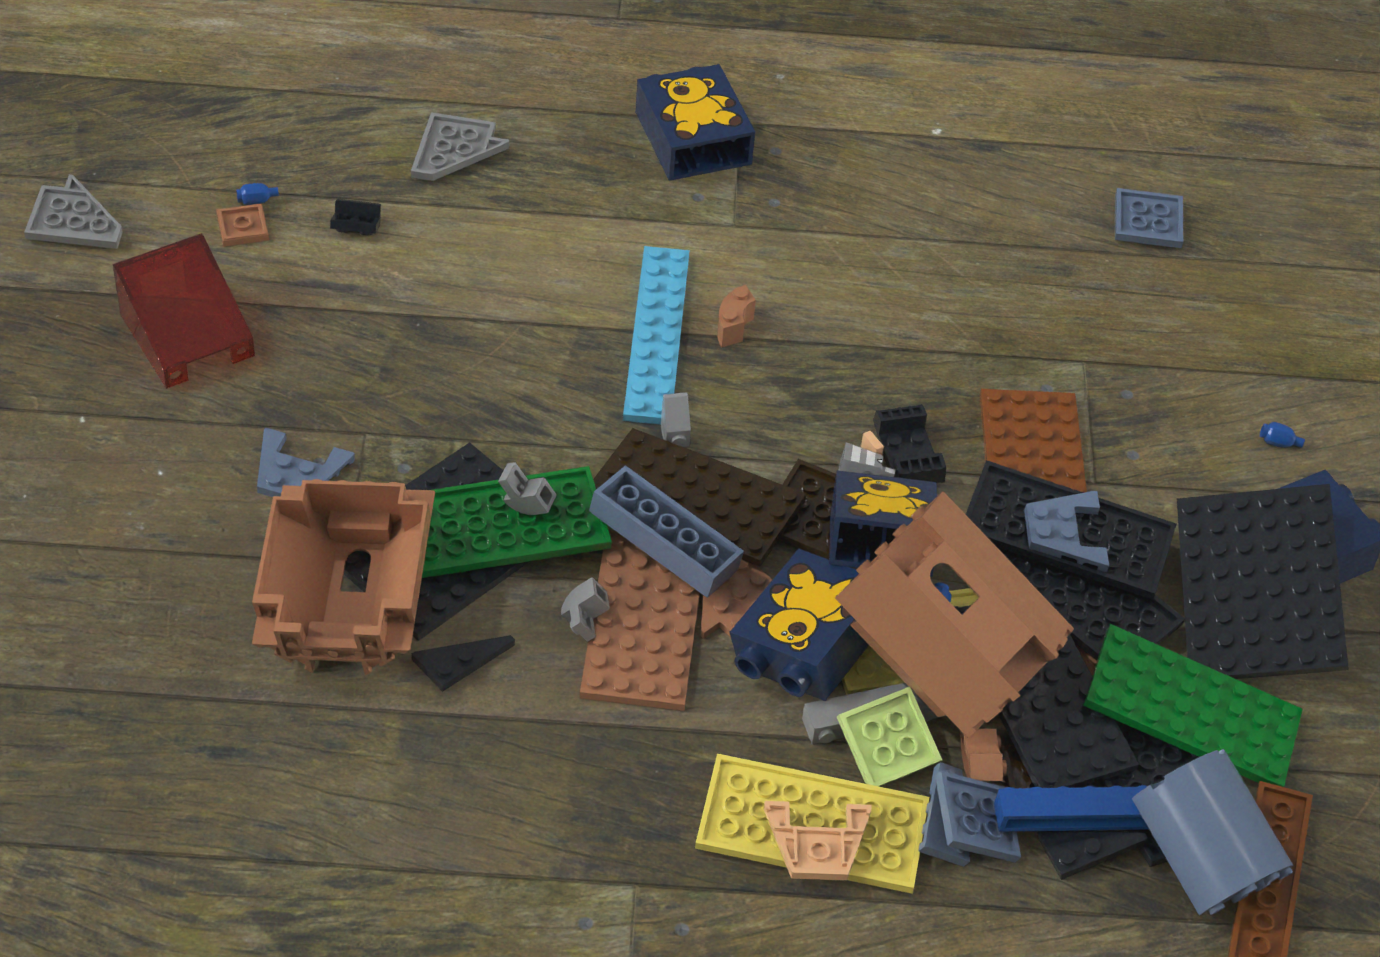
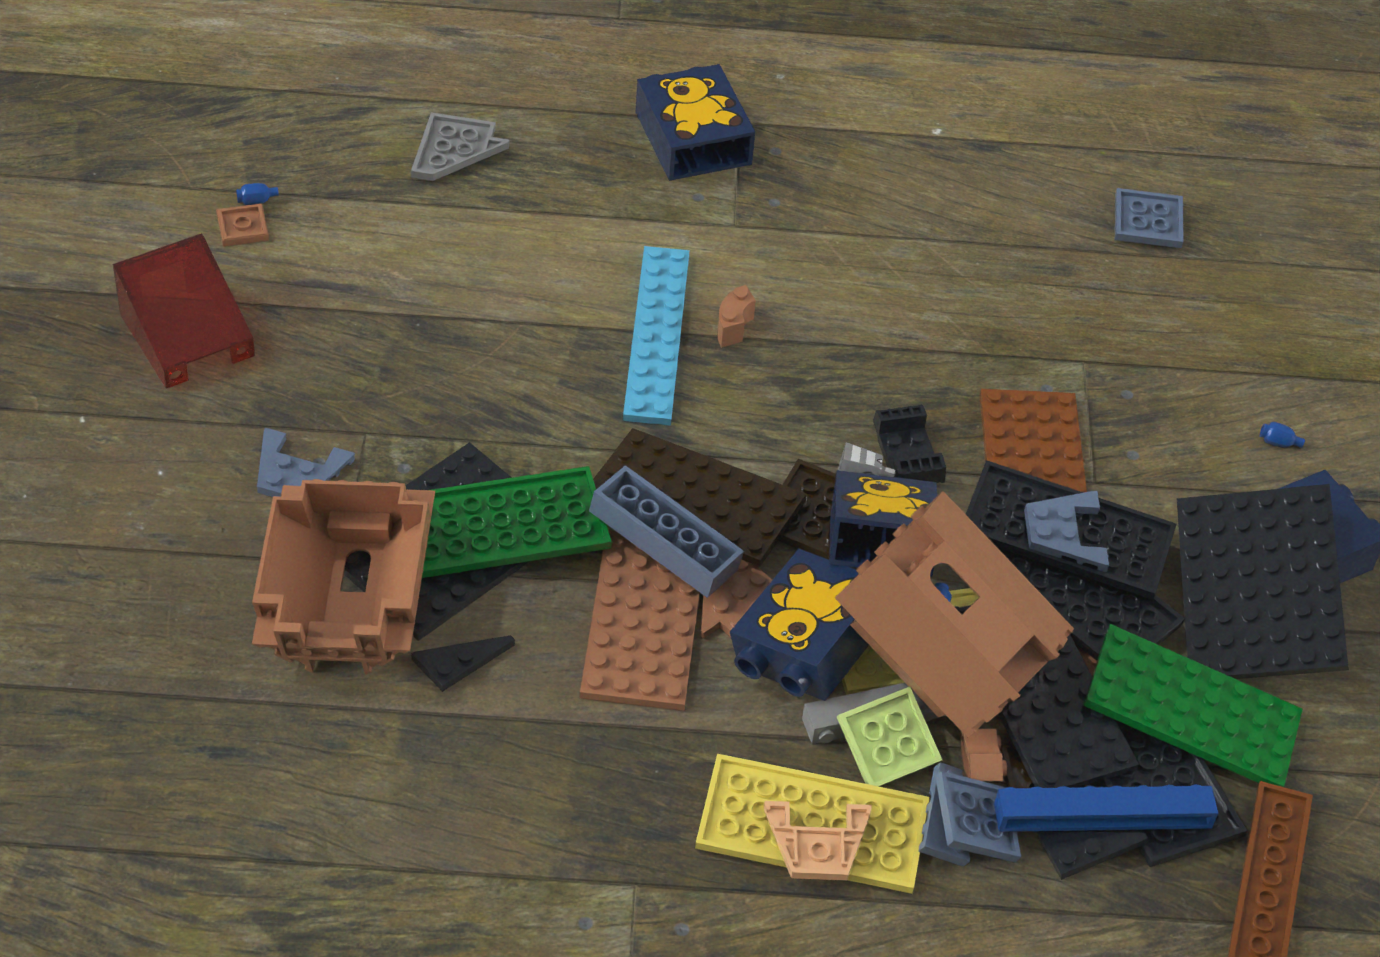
(72, 217): light grey wing -> none
(356, 216): black bracket -> none
(526, 495): light grey brick -> none
(584, 605): light grey brick -> none
(676, 419): light grey slope -> none
(871, 443): light nougat tile -> none
(1212, 832): sand blue cylinder -> none

